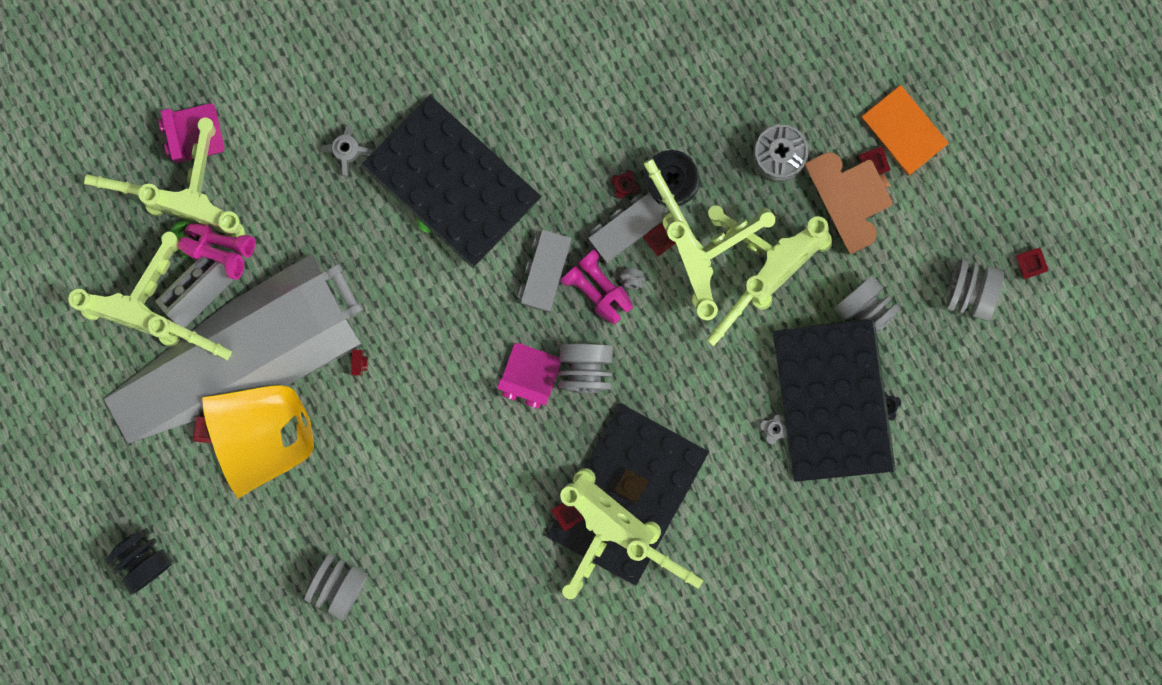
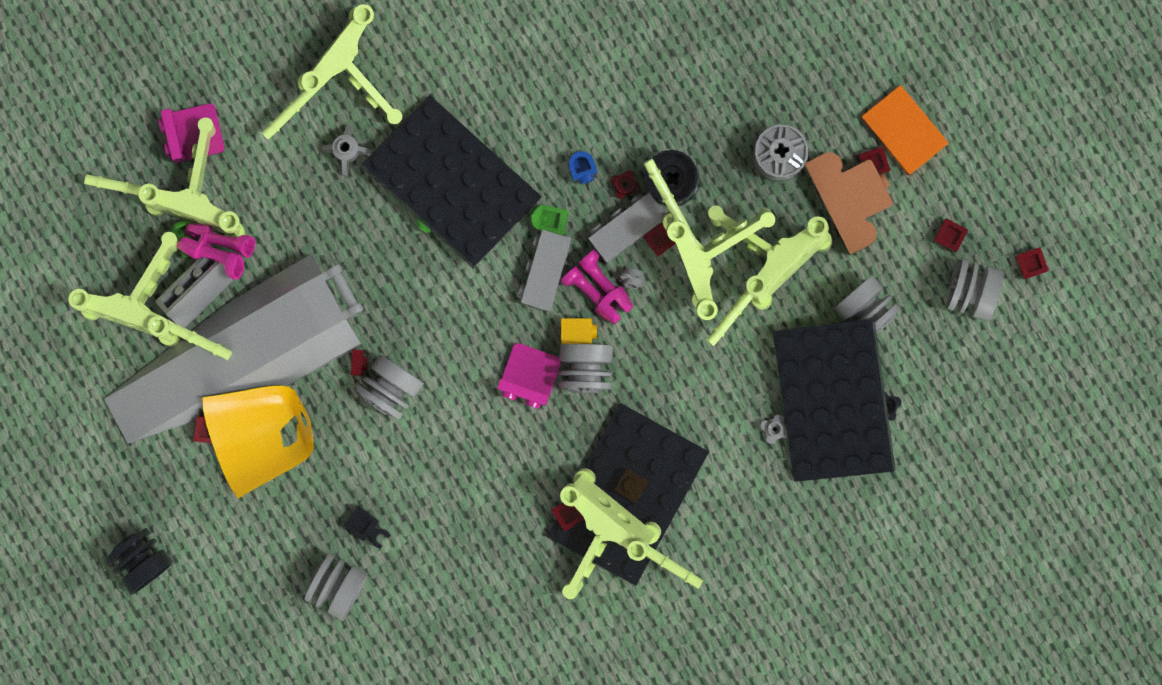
(333, 61): none -> yellowish green piece
(363, 525): none -> black plate
(389, 387): none -> light grey wheel
(549, 219): none -> bright green plate
(578, 331): none -> yellow brick
(582, 167): none -> blue plate
(950, 235): none -> dark red plate

